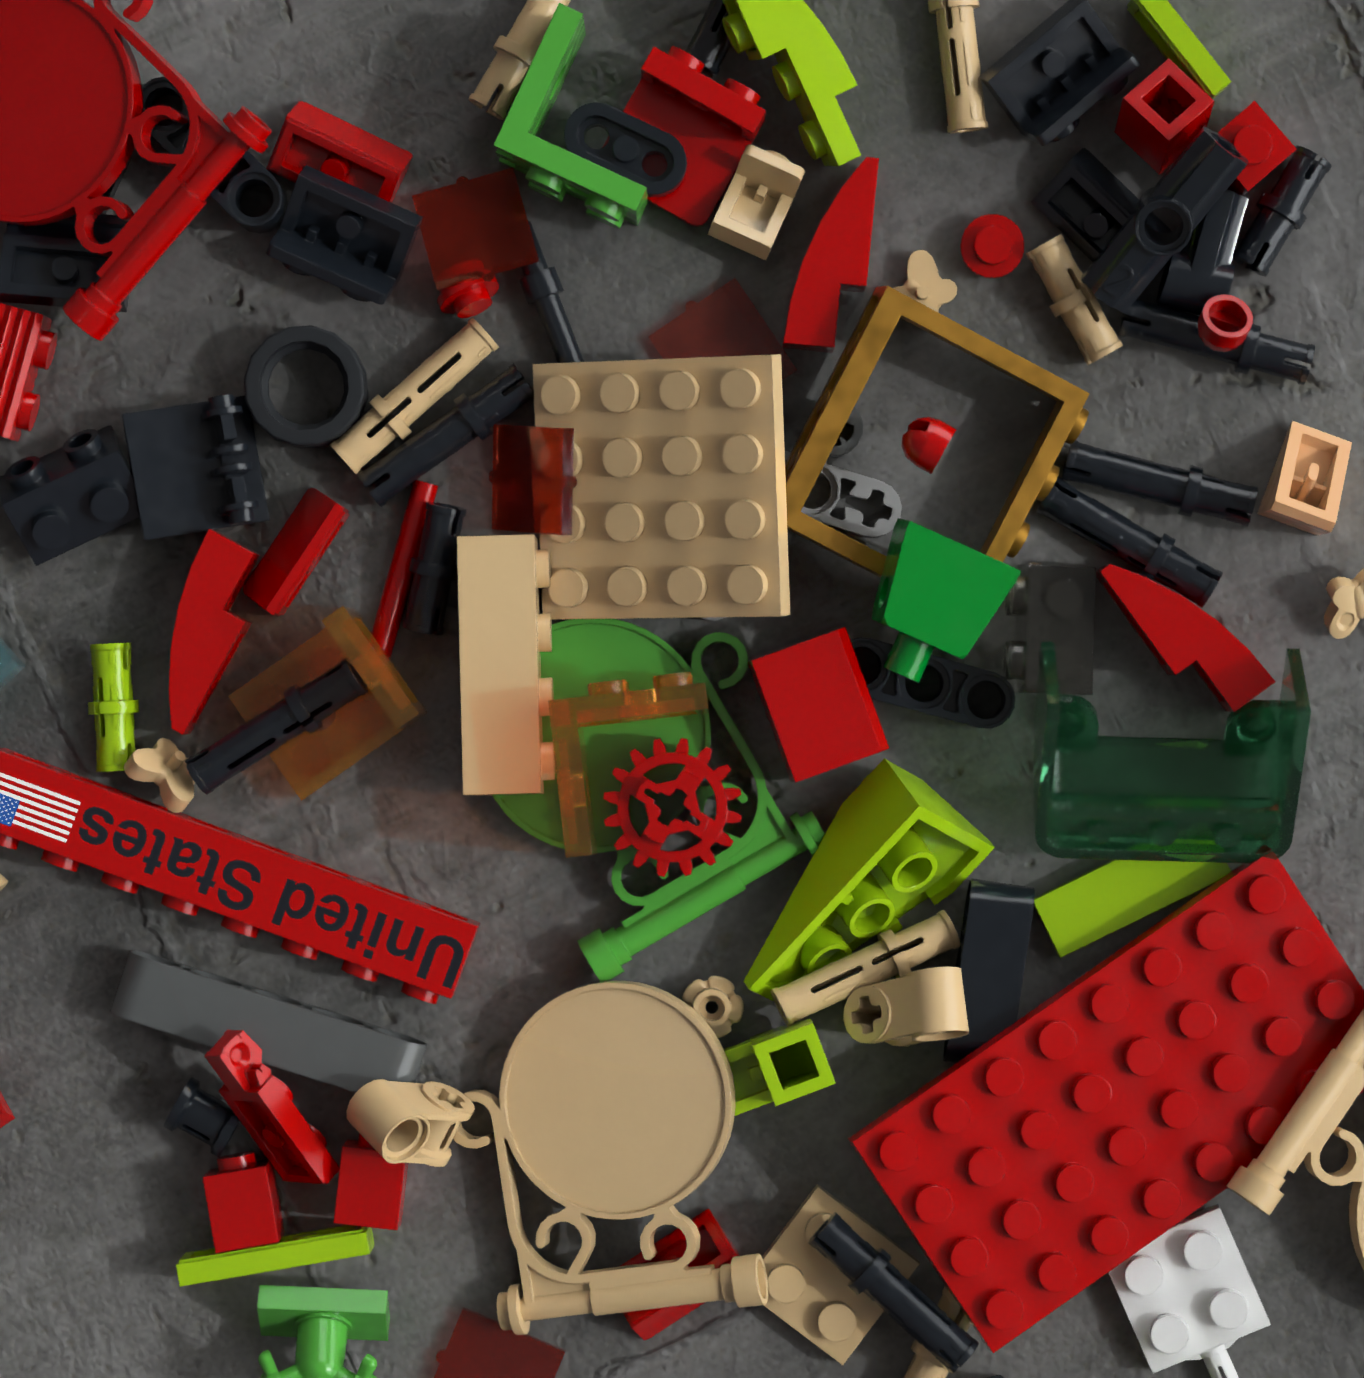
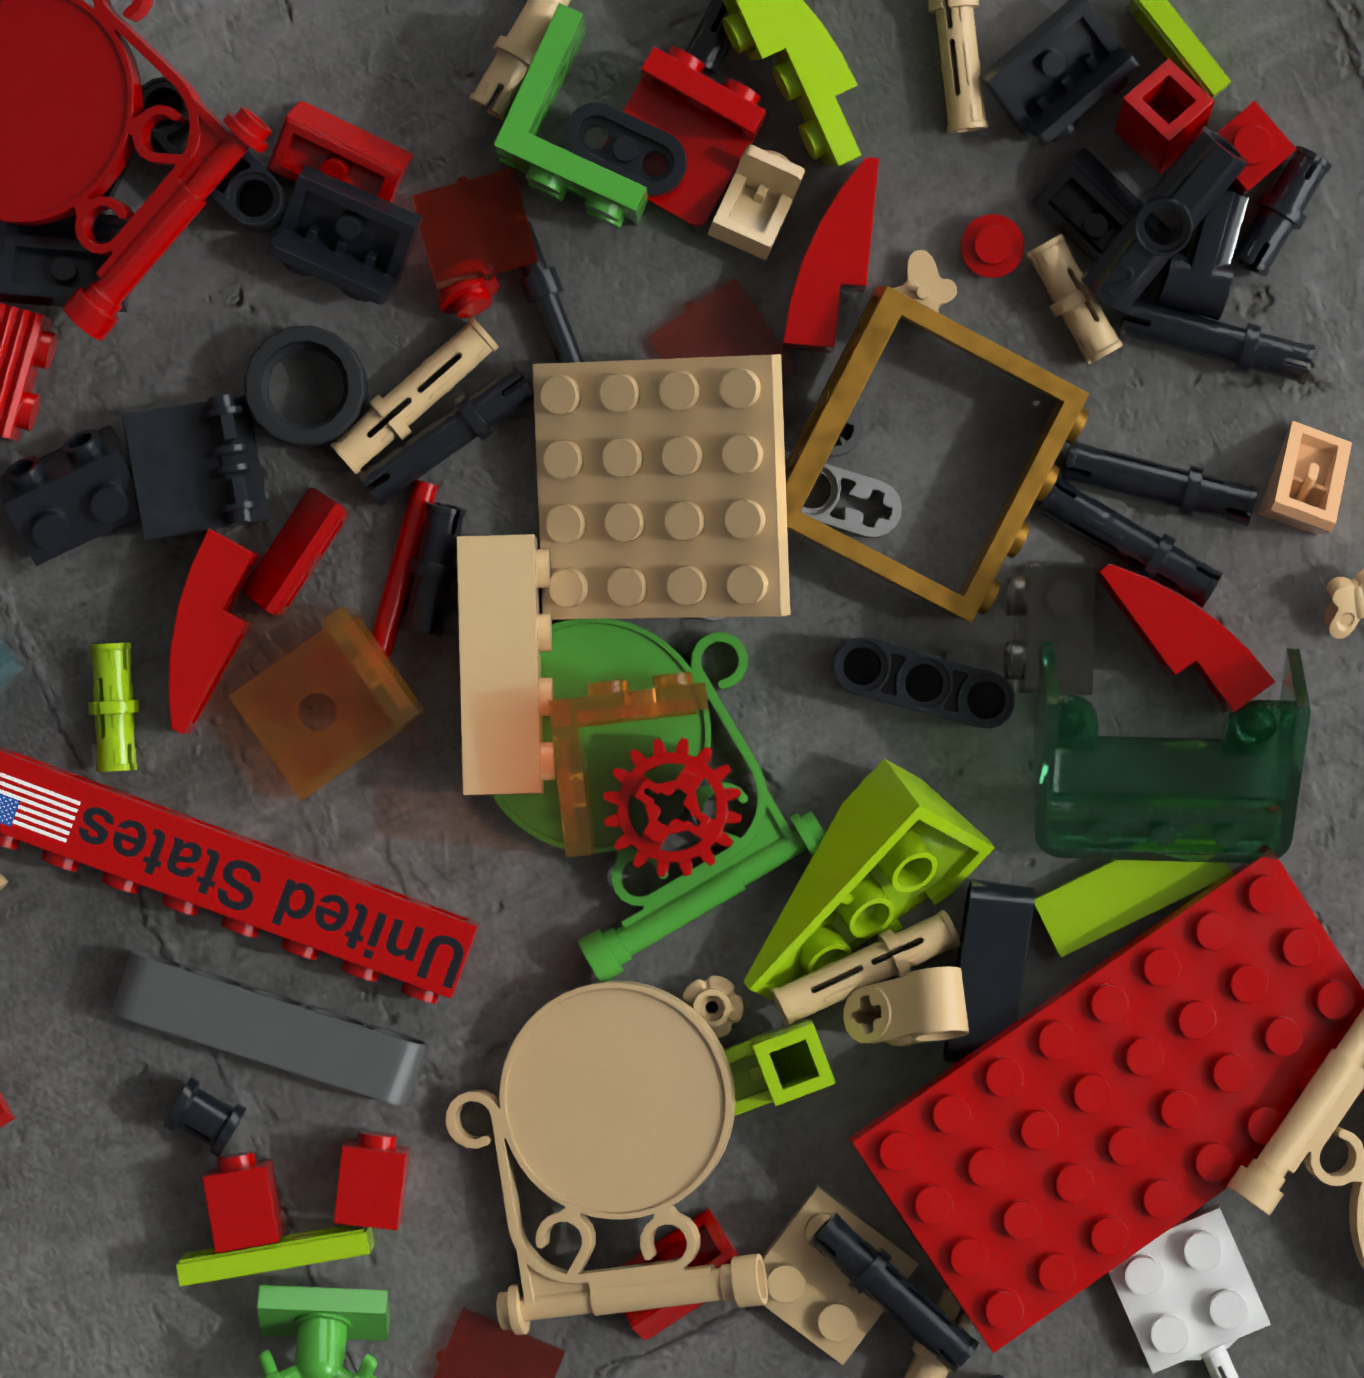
(167, 769): tan piece -> none
(268, 1112): red hinge -> none
(296, 713): black pin -> none
(409, 1119): tan piece -> none
(532, 479): clear red piece -> none
(818, 705): red slope -> none
(926, 442): red hinge -> none
(936, 596): green torso -> none
(1224, 323): red hinge -> none

